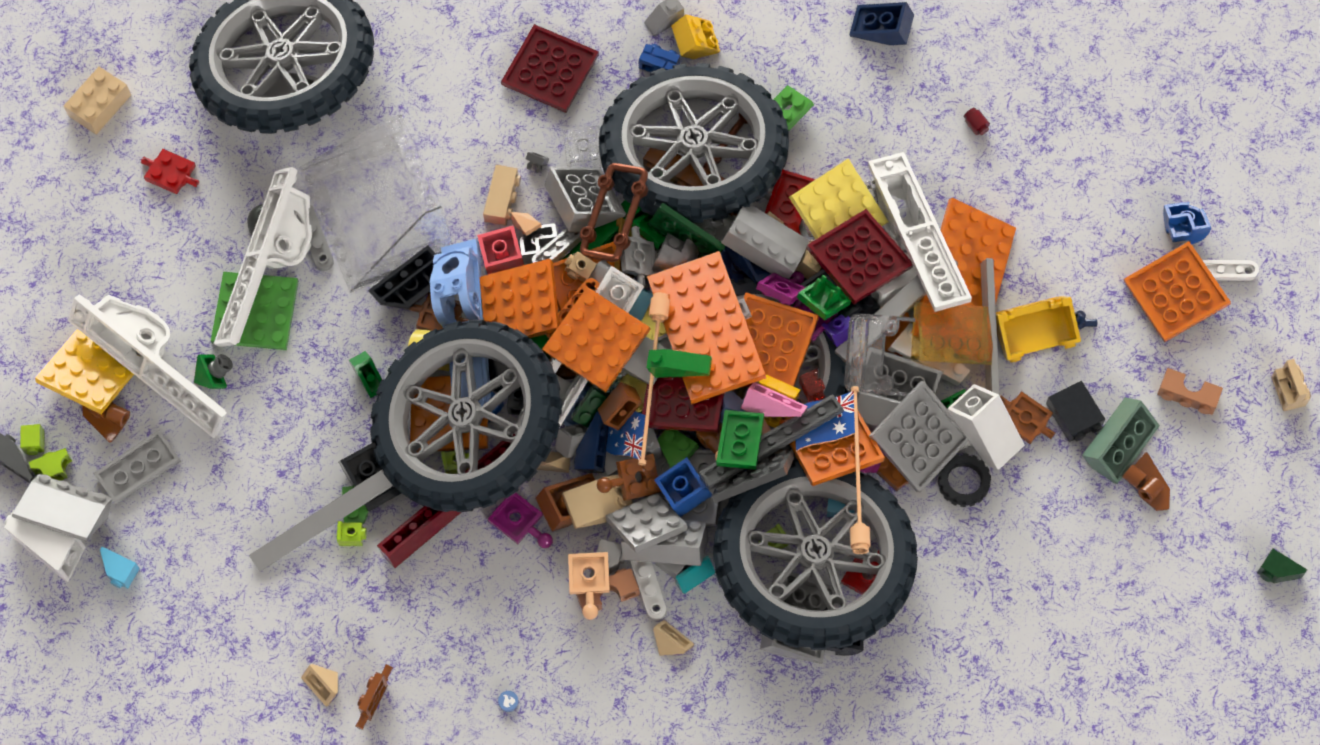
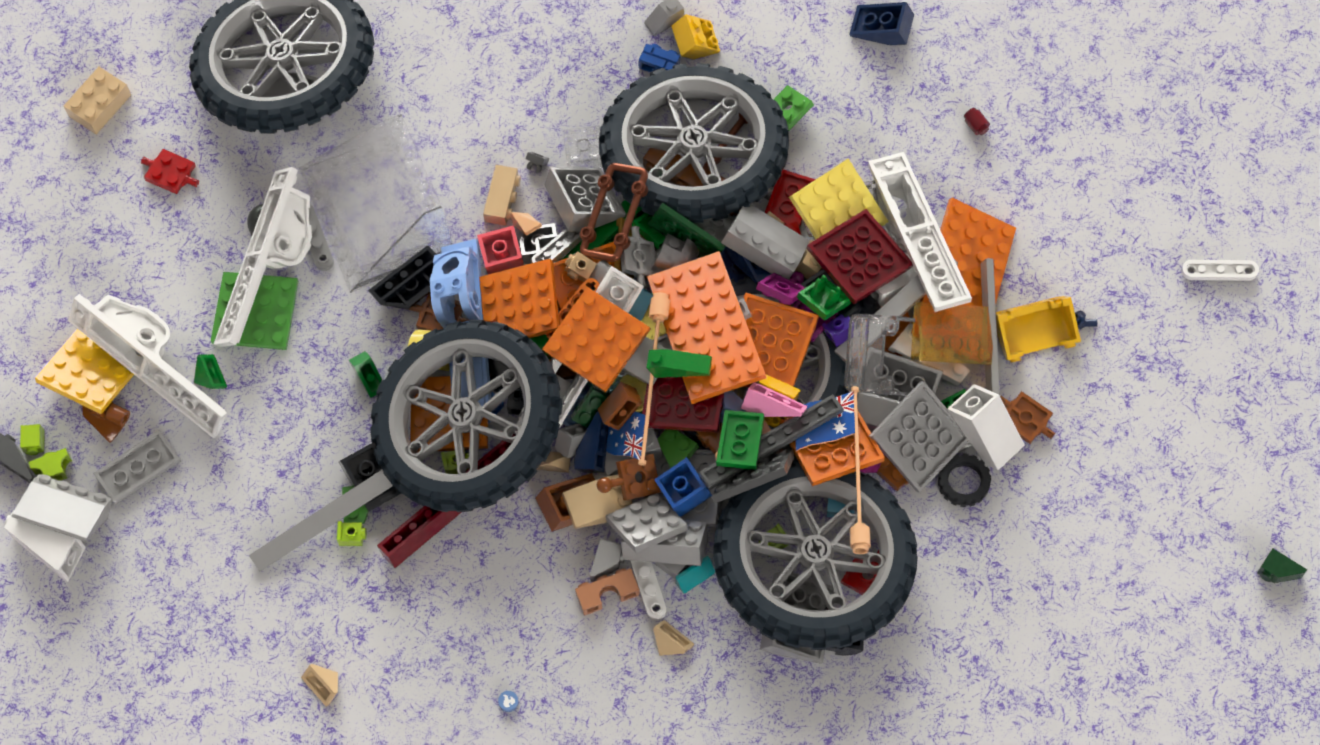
(118, 568): medium azure slope -> none
(220, 366): dark grey wheel -> none
(369, 702): dark orange plate -> none
(518, 530): magenta plate -> none
(550, 68): dark red plate -> none
(581, 585): light nougat plate -> none
(812, 386): clear red brick -> none
(1075, 411): black brick -> none
(1121, 439): sand green slope -> none
(1149, 483): dark orange panel -> none
(1173, 389): nougat arch -> none
(1177, 291): orange plate -> none
(1186, 222): blue brick -> none
(1292, 375): tan brick -> none

